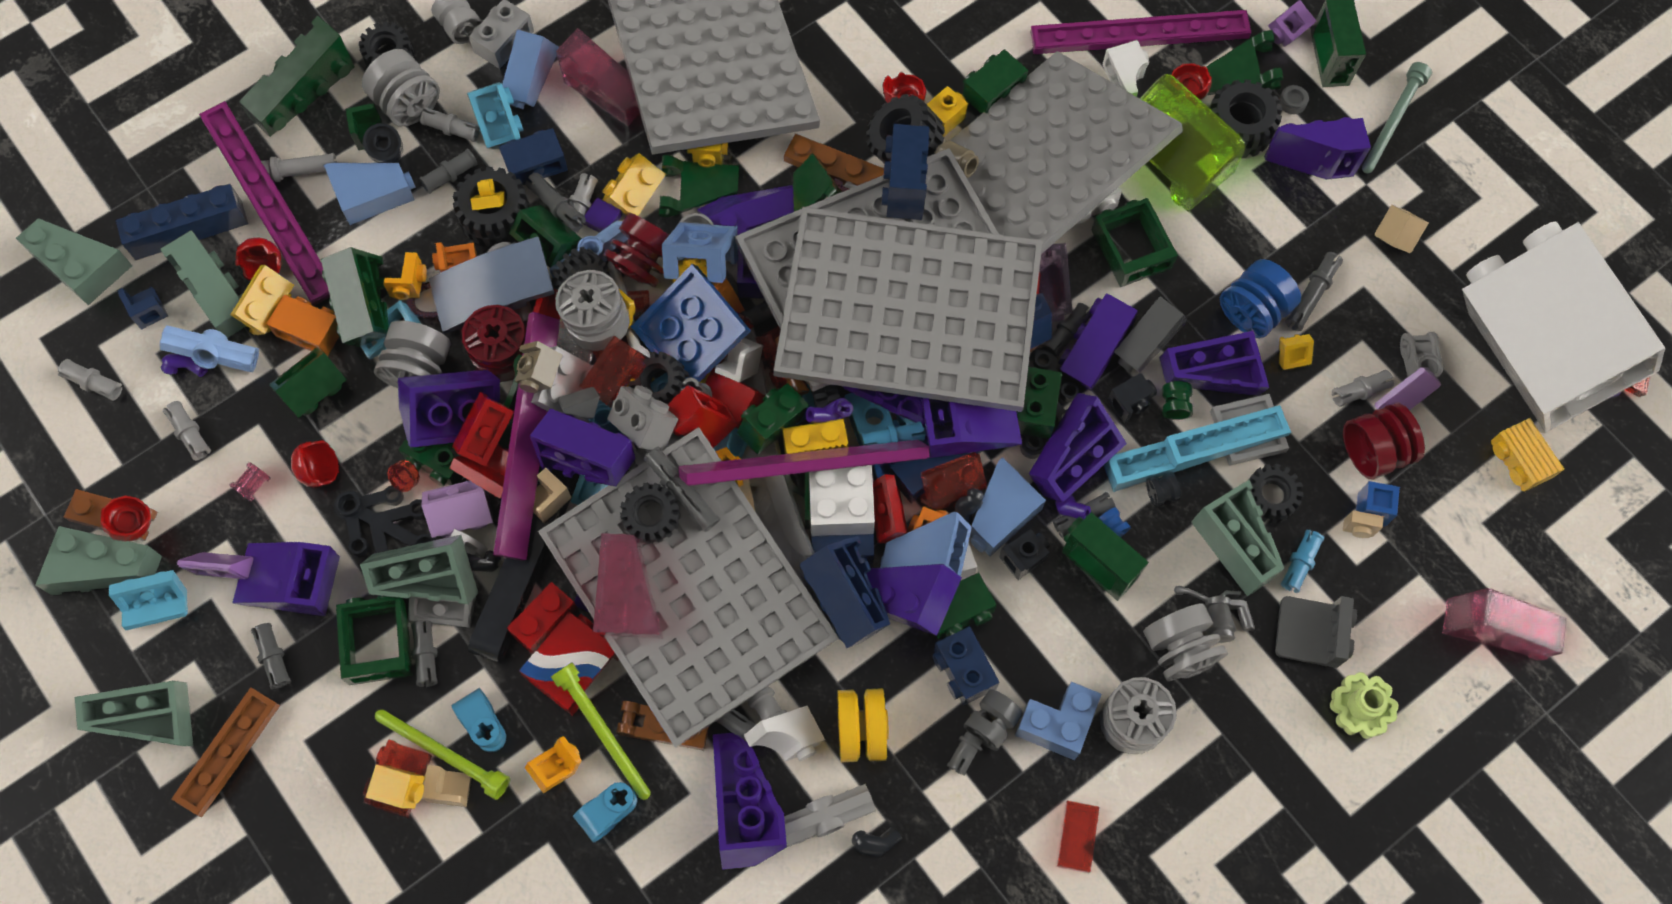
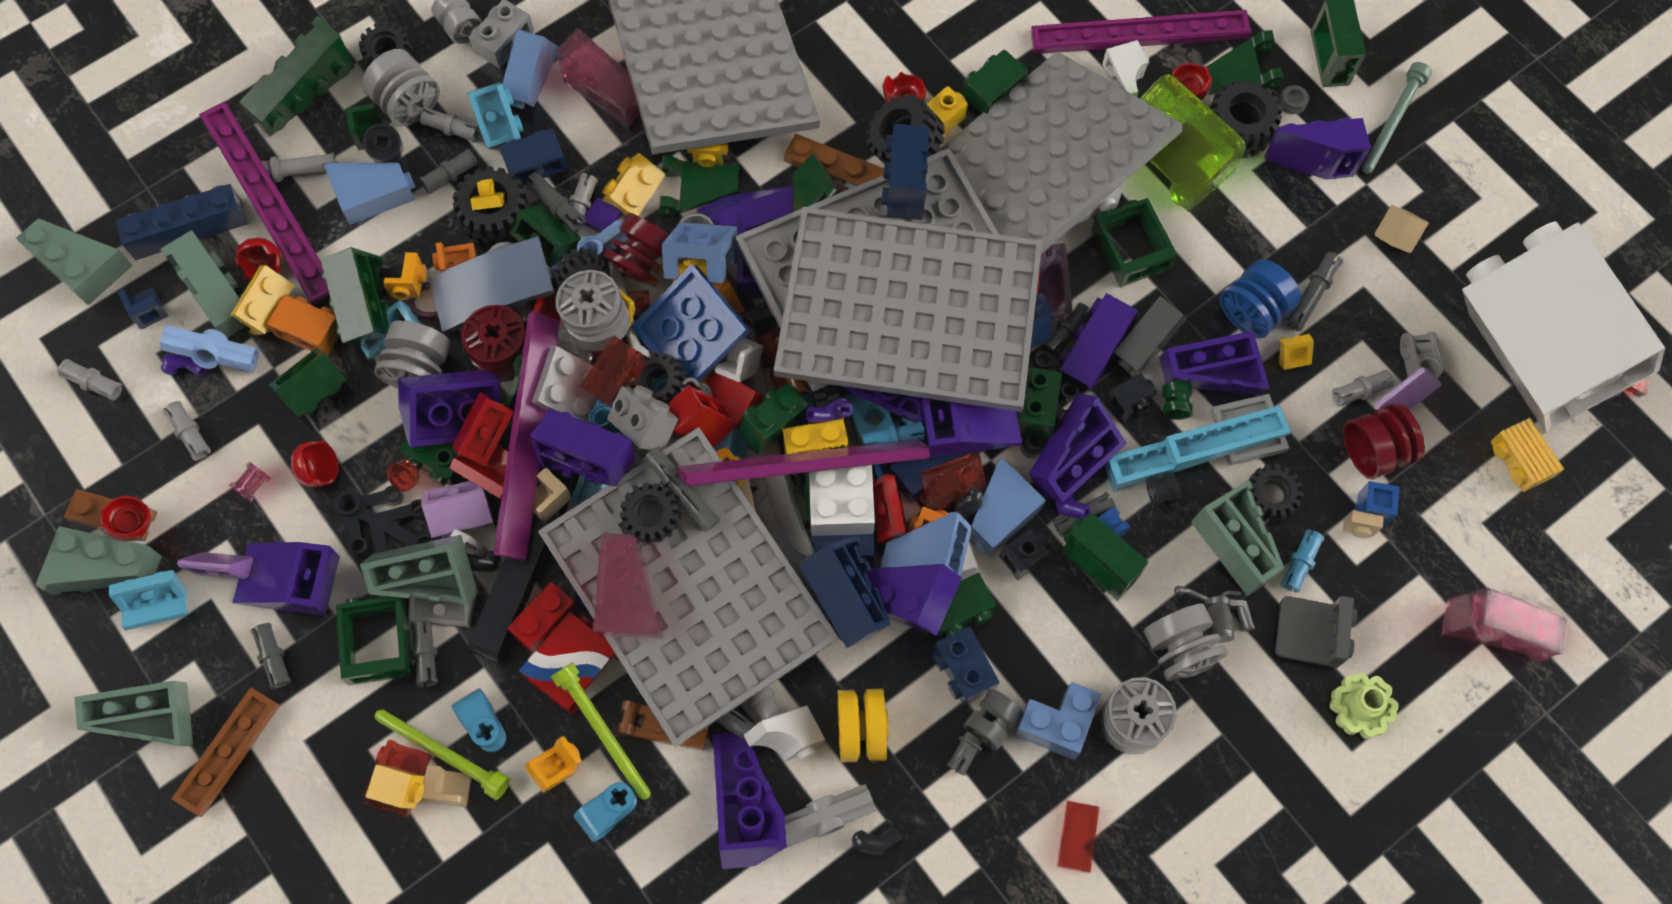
(537, 367): dark tan brick -> none
(580, 403): dark grey slope -> none
(964, 157): dark tan brick -> none
(1298, 20): medium lavender brick -> none

